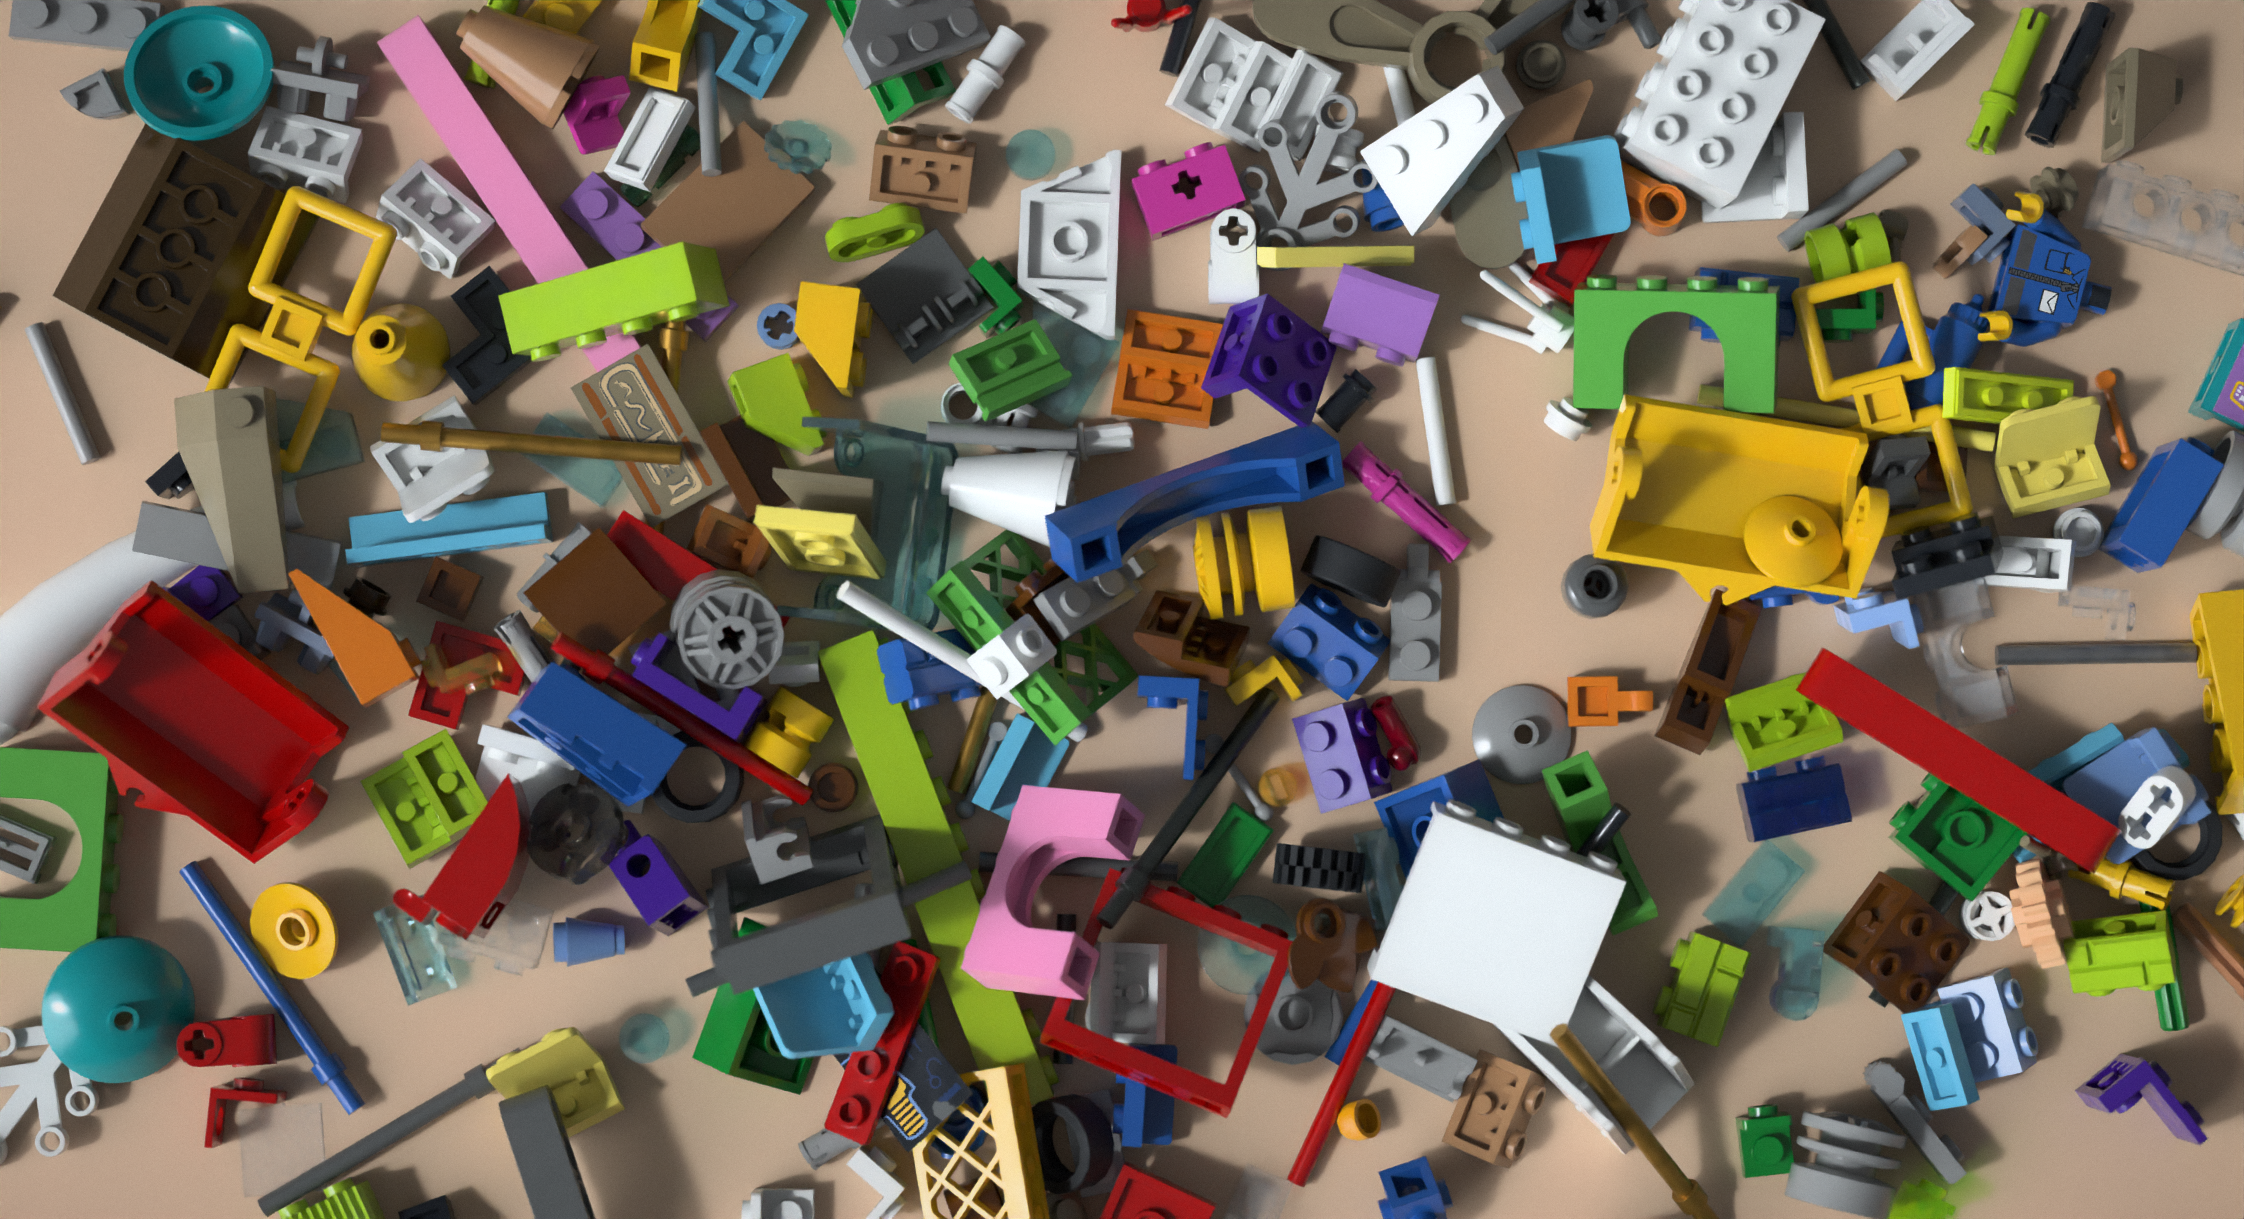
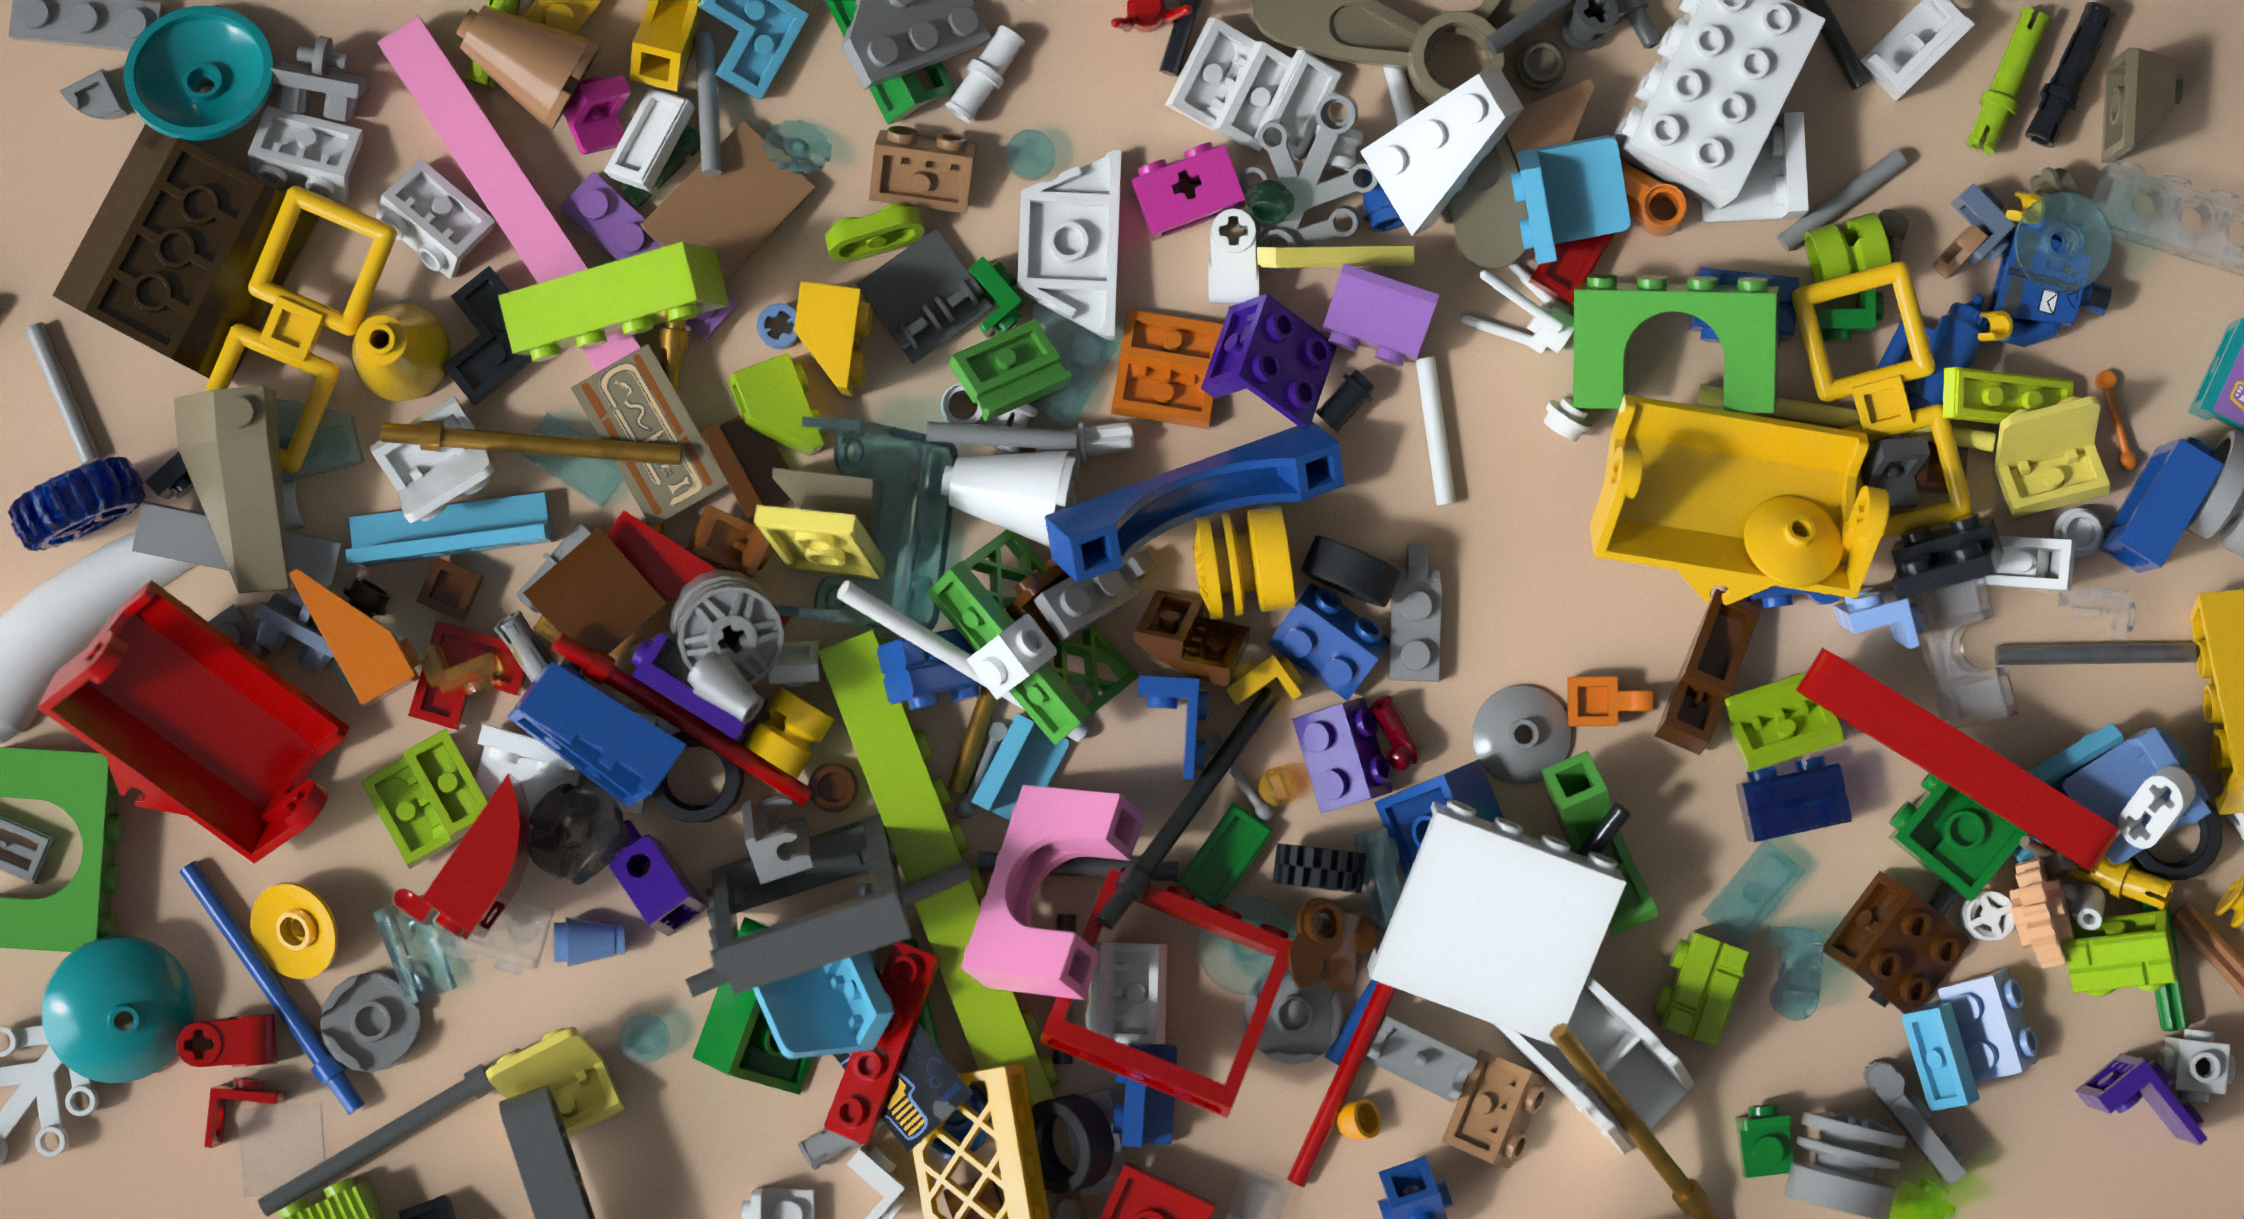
(76, 503): none -> clear blue gear
(206, 591): dark purple bracket -> none
(369, 1022): none -> light grey tile
(723, 685): none -> light grey cone
(1269, 202): none -> clear green plate
(1398, 496): dark pink pin -> none
(1612, 582): dark grey head -> none
(2084, 246): none -> clear light blue dish
(2086, 905): none -> white arm
(2179, 1062): none -> white brick

